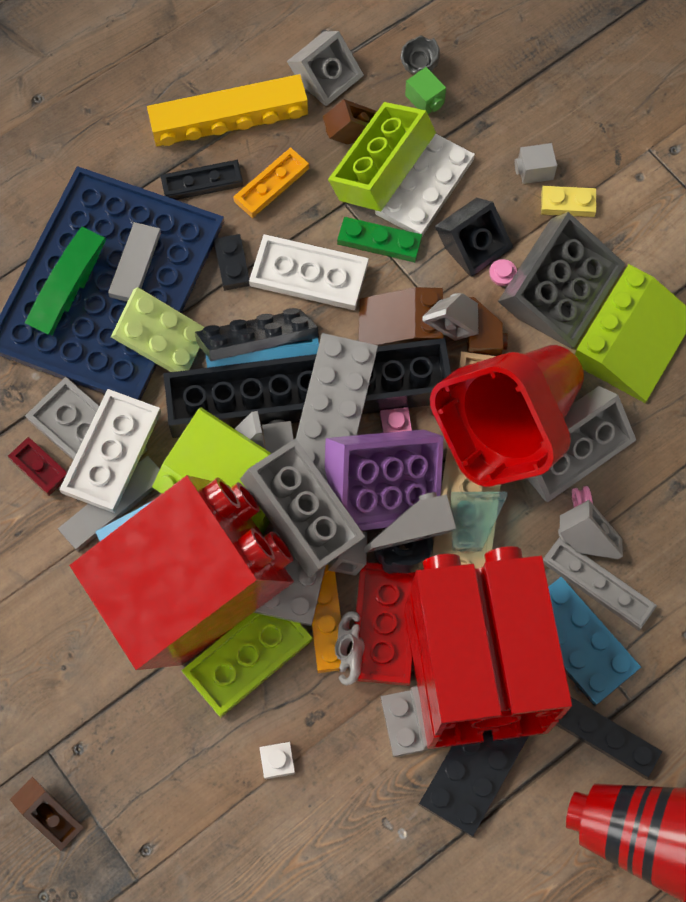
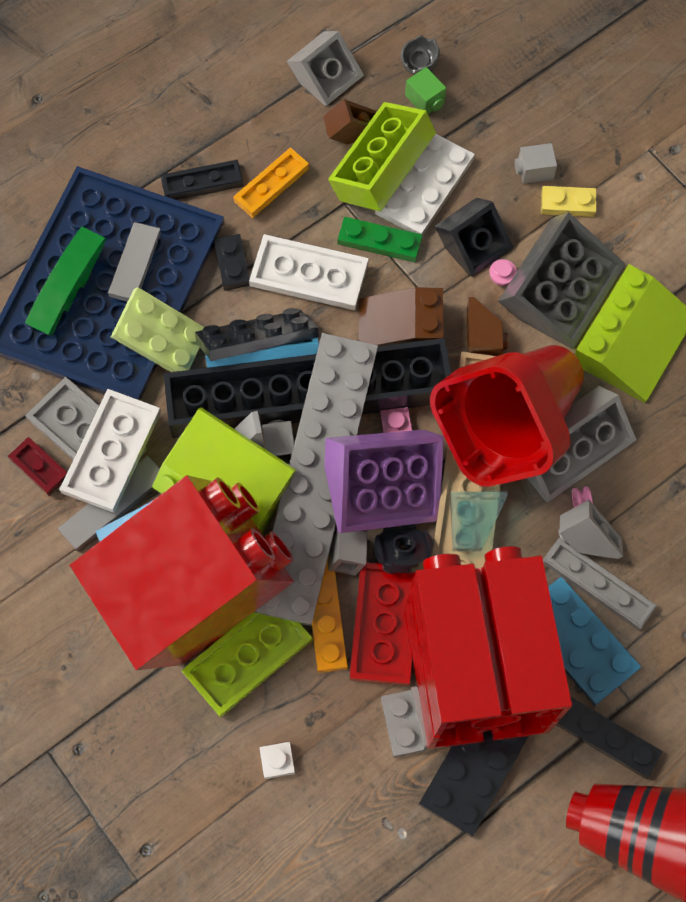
(46, 813): reddish brown slope -> none
(228, 110): yellow brick -> none
(302, 507): light grey slope -> none
(354, 659): light grey piece -> none
(421, 521): light grey slope -> none
(454, 316): light grey slope -> none

